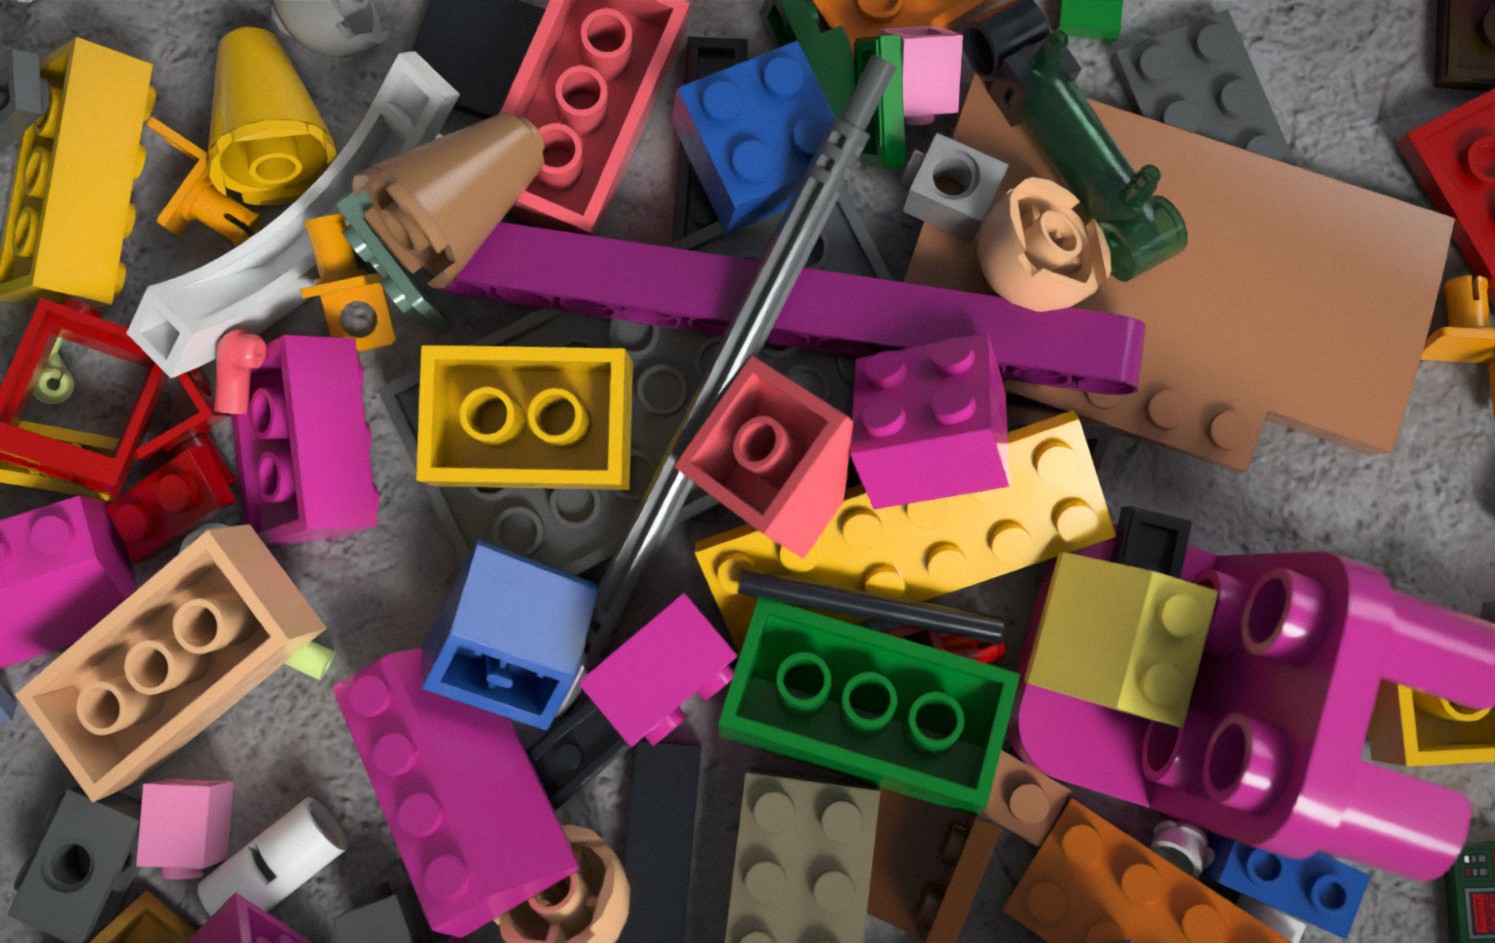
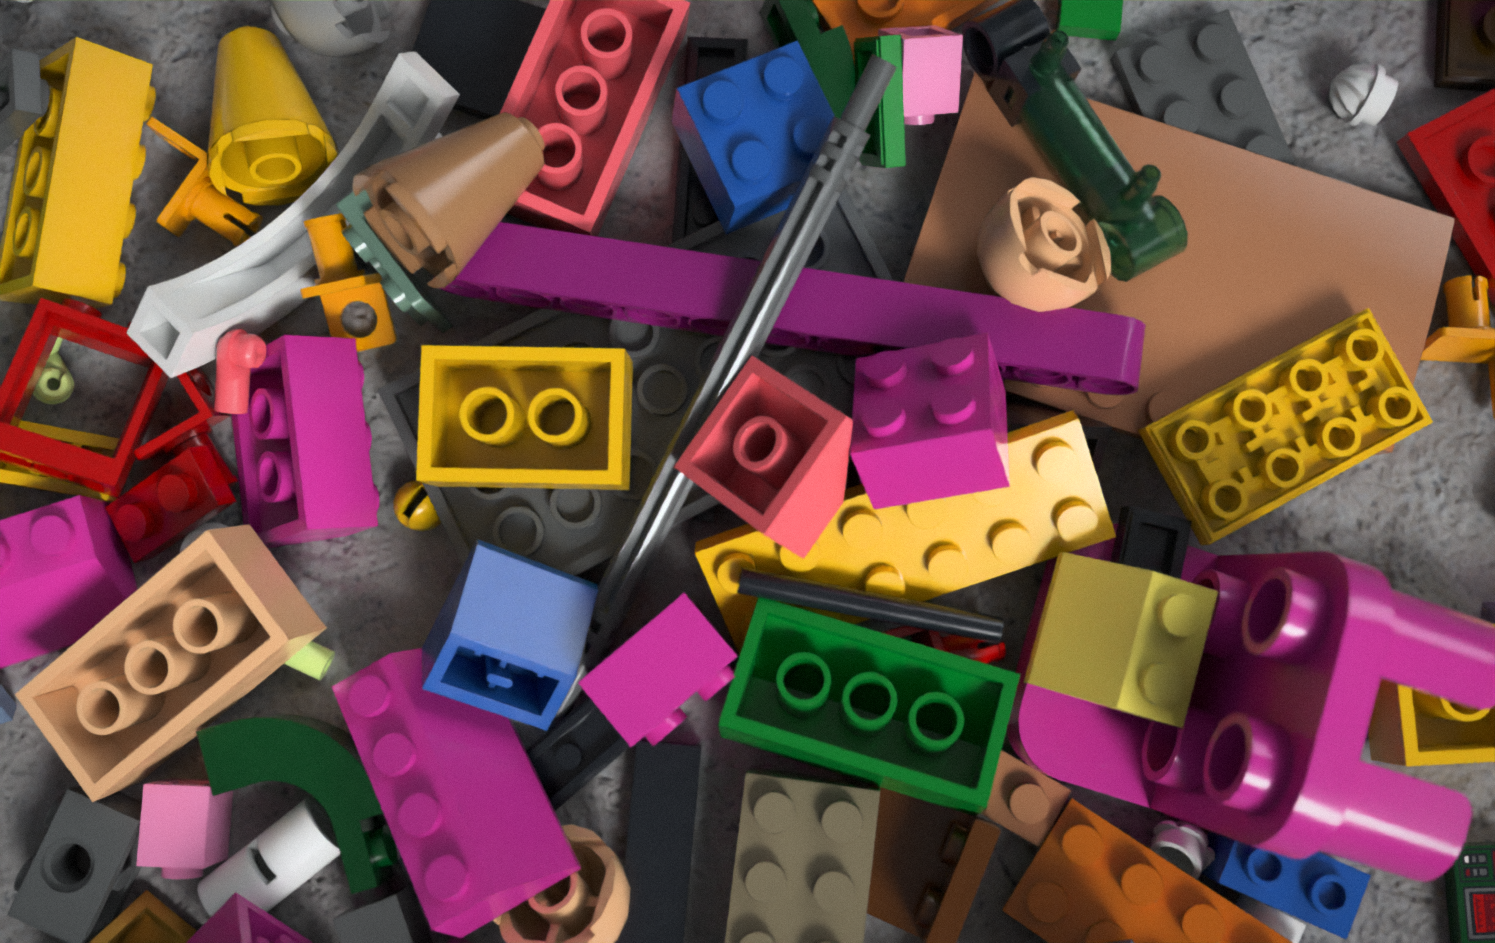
(320, 762): none -> dark green arch
(424, 516): none -> yellow hinge
(975, 172): light grey brick -> none
(1285, 427): none -> yellow tile
(1362, 93): none -> white plate

